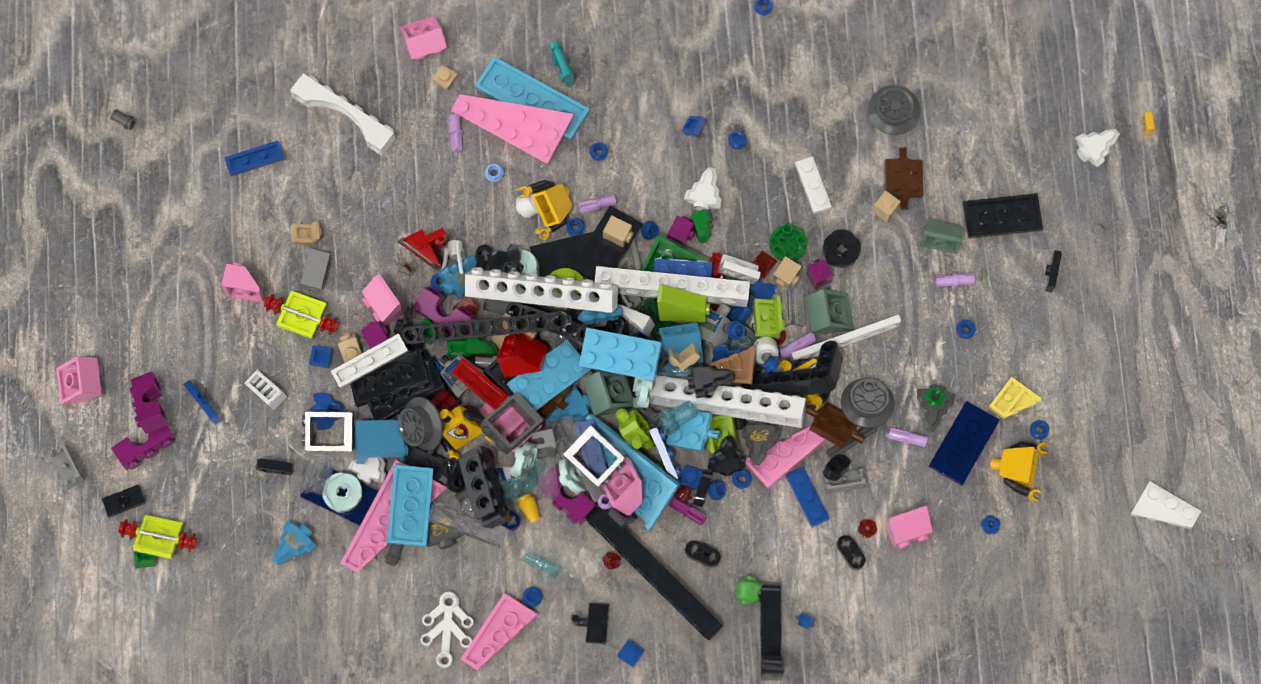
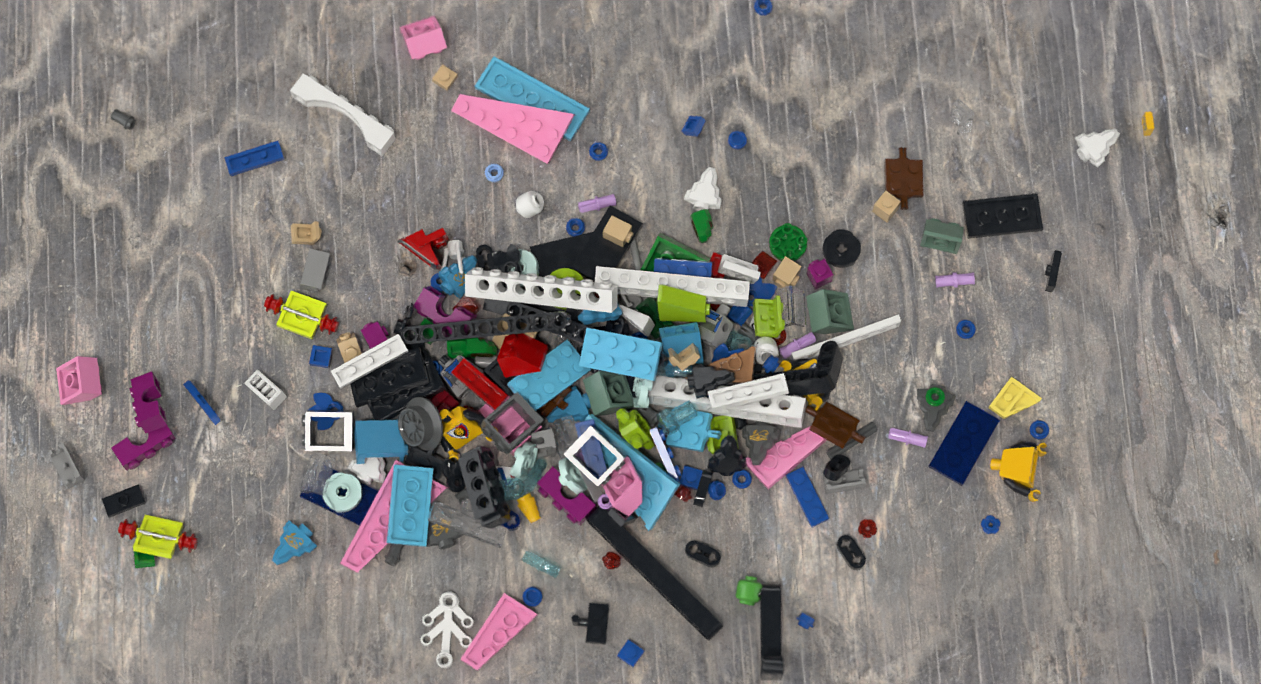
(240, 284): bright pink slope -> none
(274, 466): black beam -> none
(382, 301): bright pink slope -> none
(455, 133): lavender axle -> none
(546, 478): clear panel -> none
(552, 204): yellow torso -> none
(558, 58): teal plate -> none
(649, 230): blue plate -> none
(682, 230): magenta brick -> none
(687, 510): magenta axle -> none
(735, 330): blue plate -> none
(748, 392): none -> white plate
(813, 185): white plate -> none
(867, 403): dark grey wheel -> none
(894, 110): dark grey wheel -> none
(909, 527): bright pink slope -> none
(1165, 507): white wing -> none

